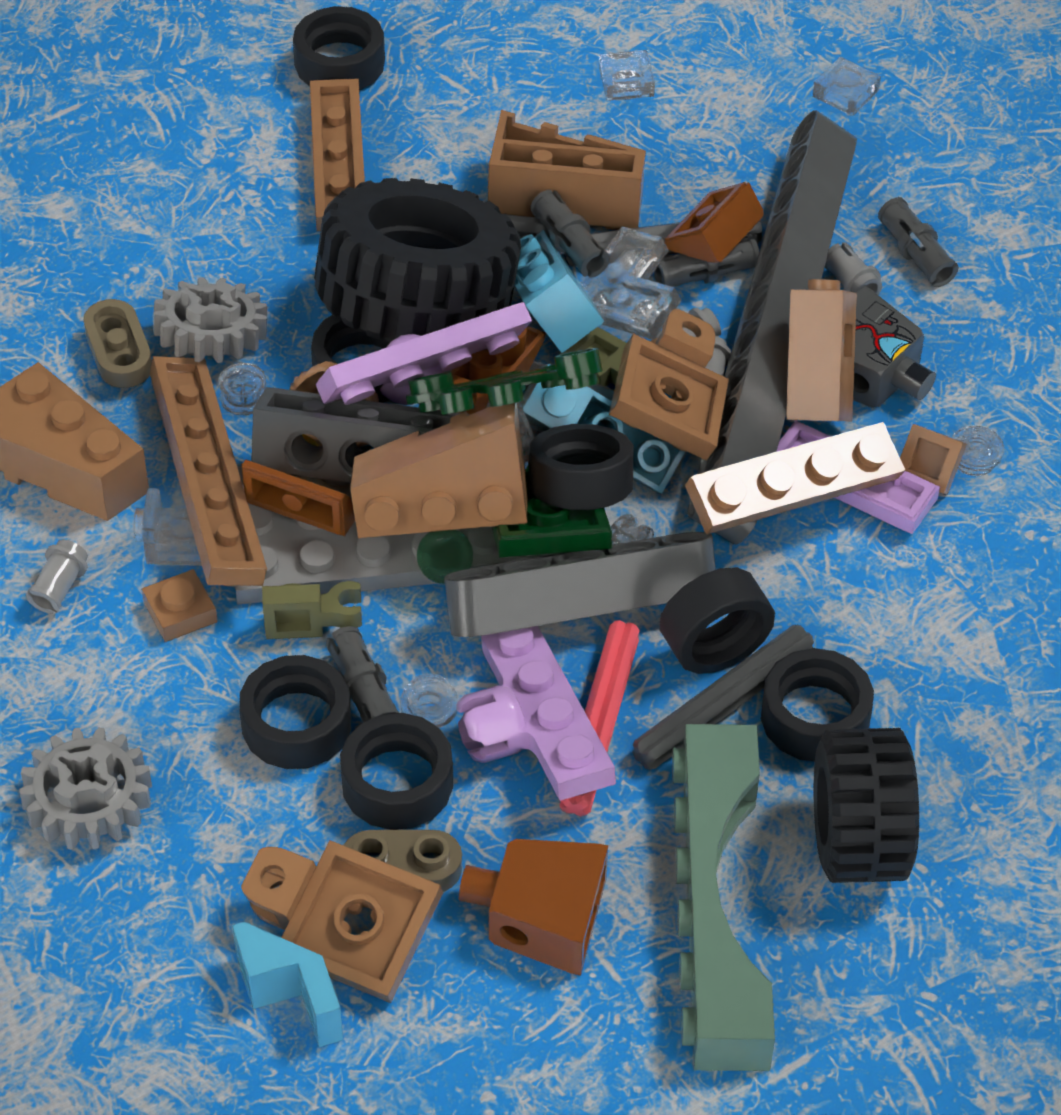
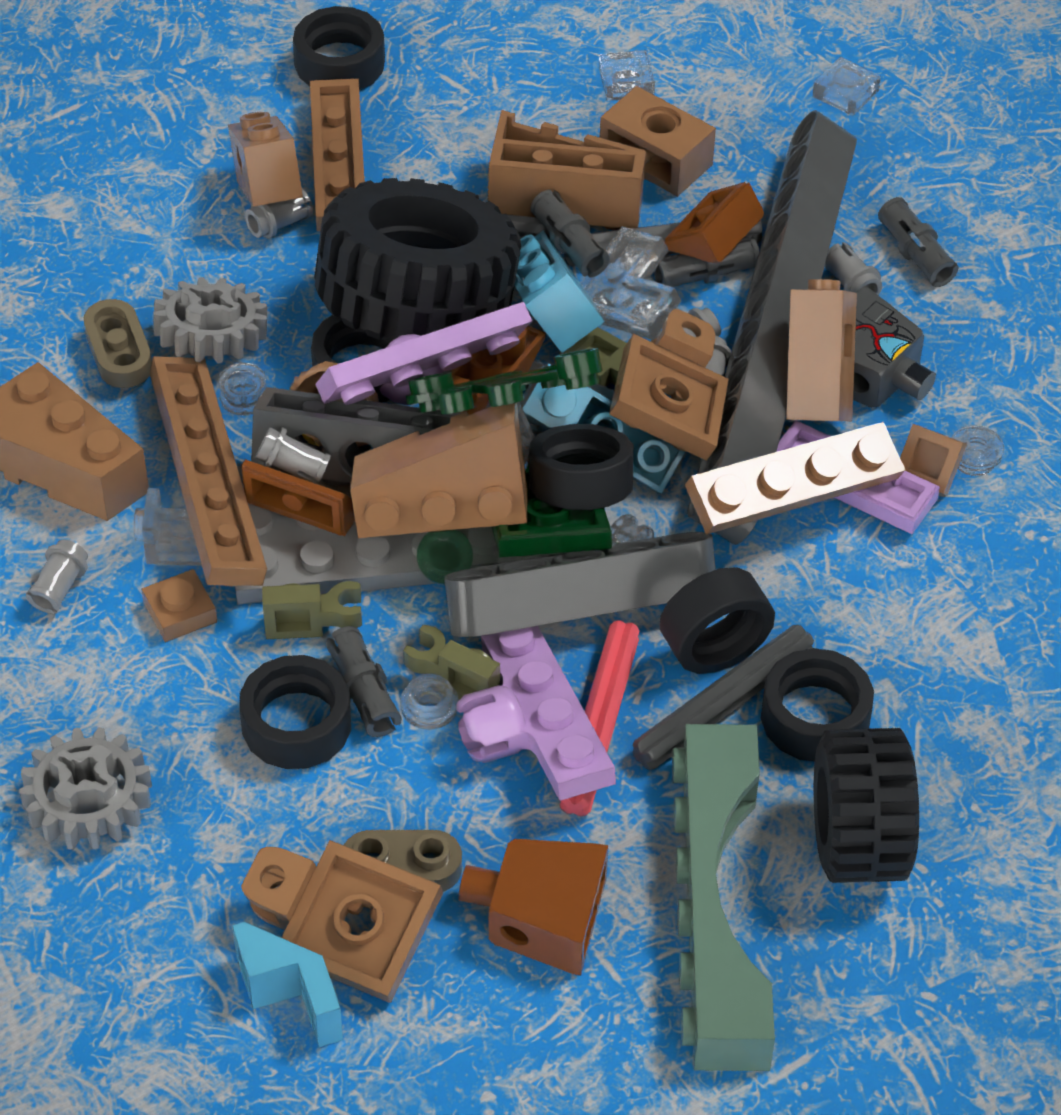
(265, 159): none -> medium nougat brick
(268, 218): none -> light grey pin
(292, 456): none -> light grey pin
(392, 734): black tyre -> none
(462, 667): none -> olive plate
(674, 141): none -> medium nougat brick

